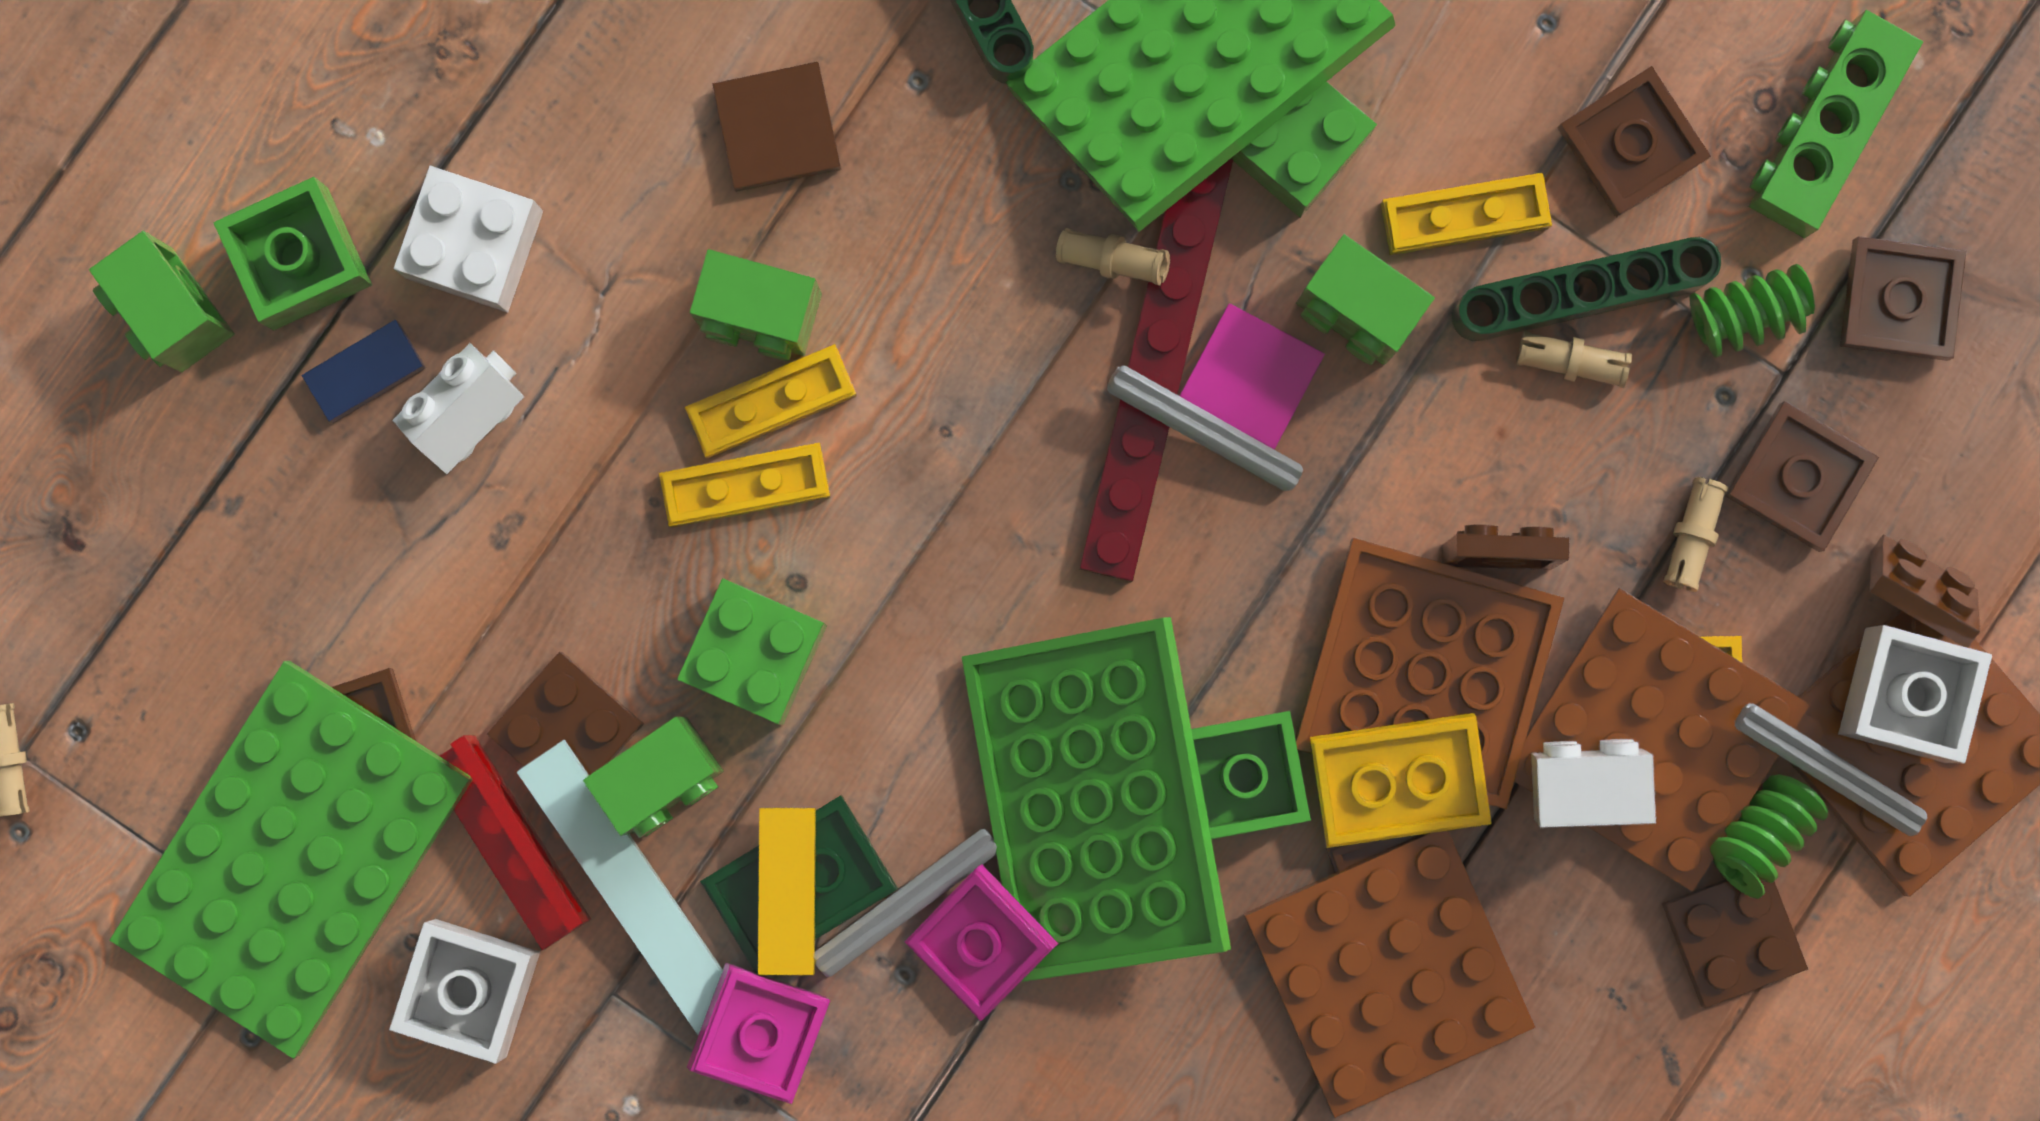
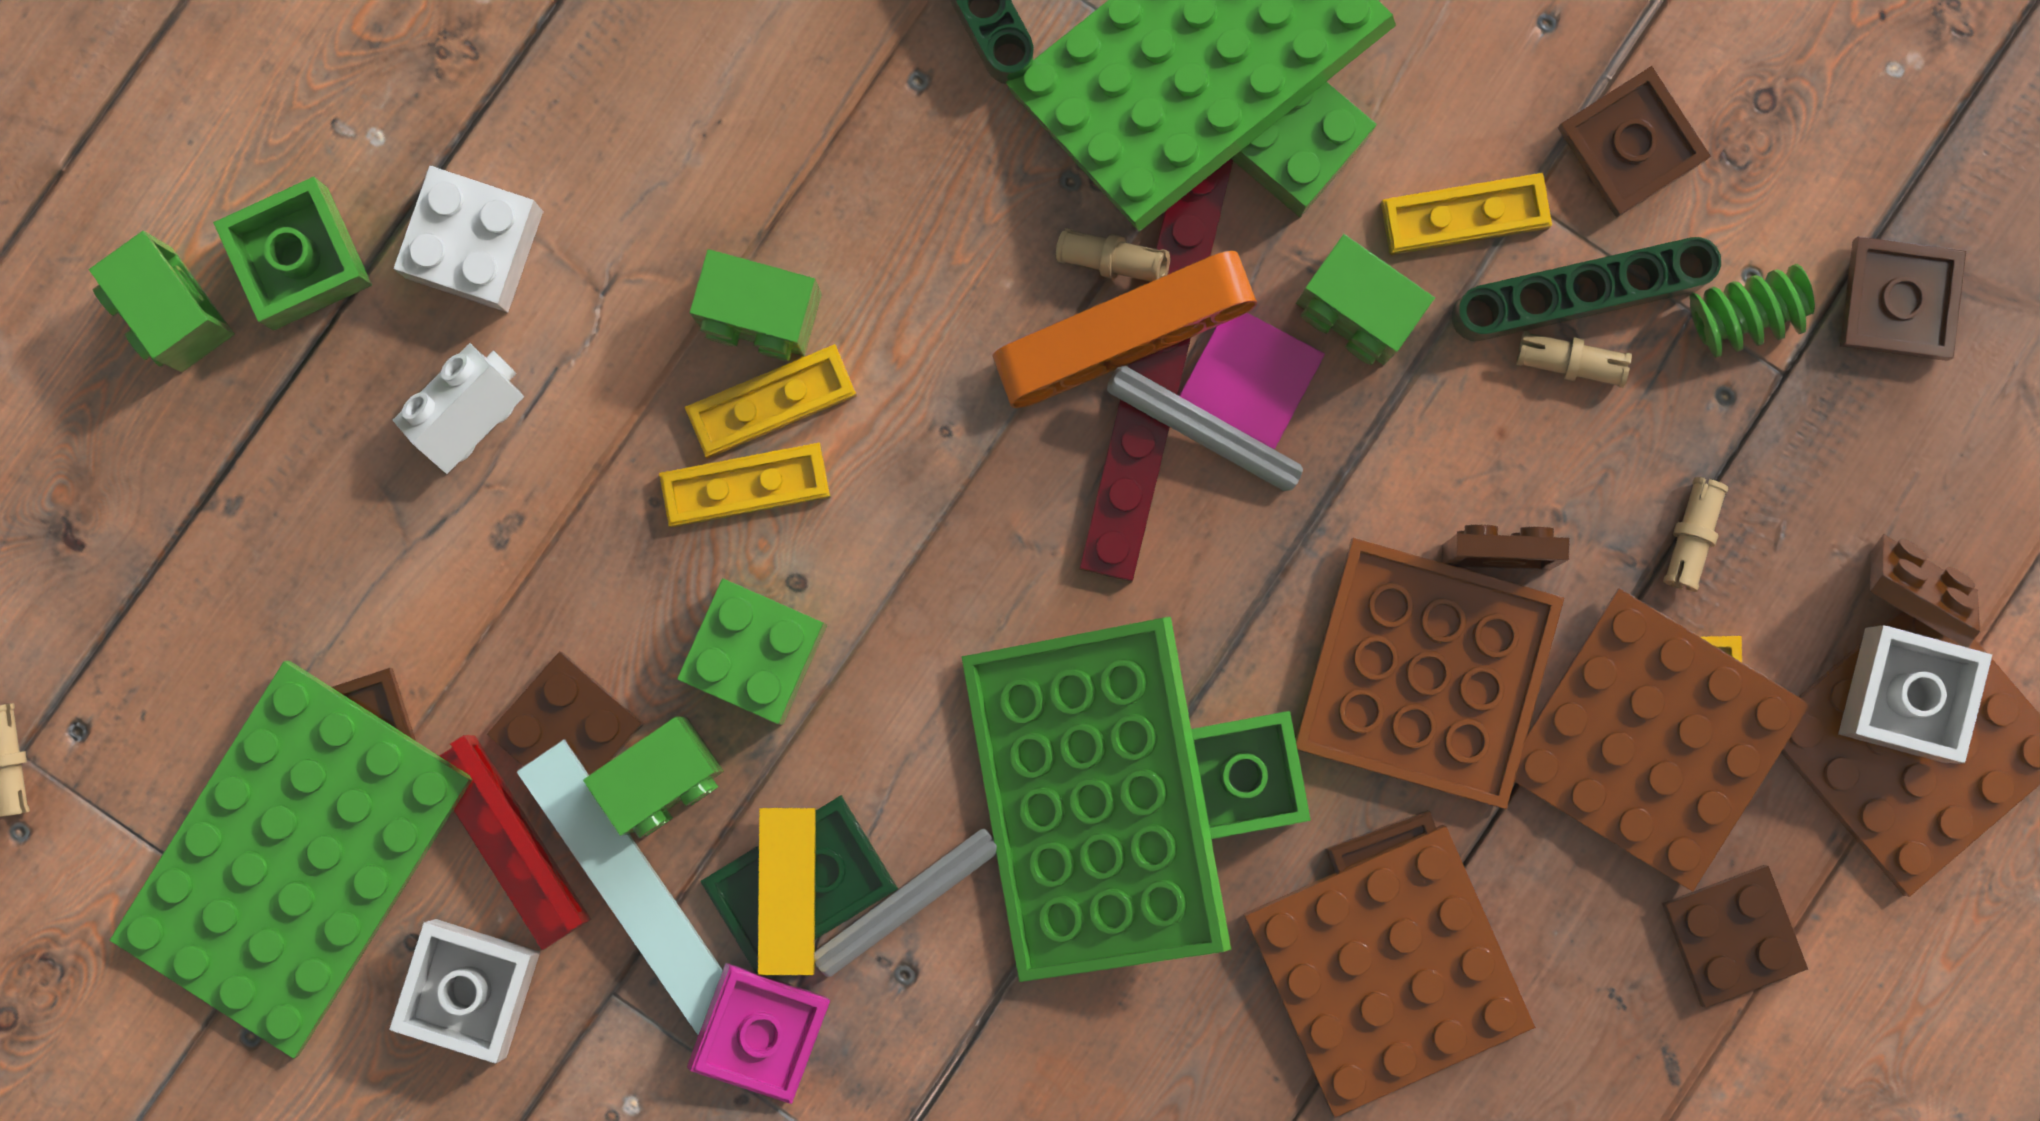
(363, 371): dark blue tile -> none
(776, 126): reddish brown tile -> none
(981, 942): dark pink tile -> none
(1124, 329): none -> orange beam
(1400, 780): yellow tile -> none
(1593, 786): white brick -> none
(1766, 832): bright green piece -> none
(1802, 476): reddish brown plate -> none
(1830, 769): light grey axle -> none
(1885, 57): bright green brick -> none

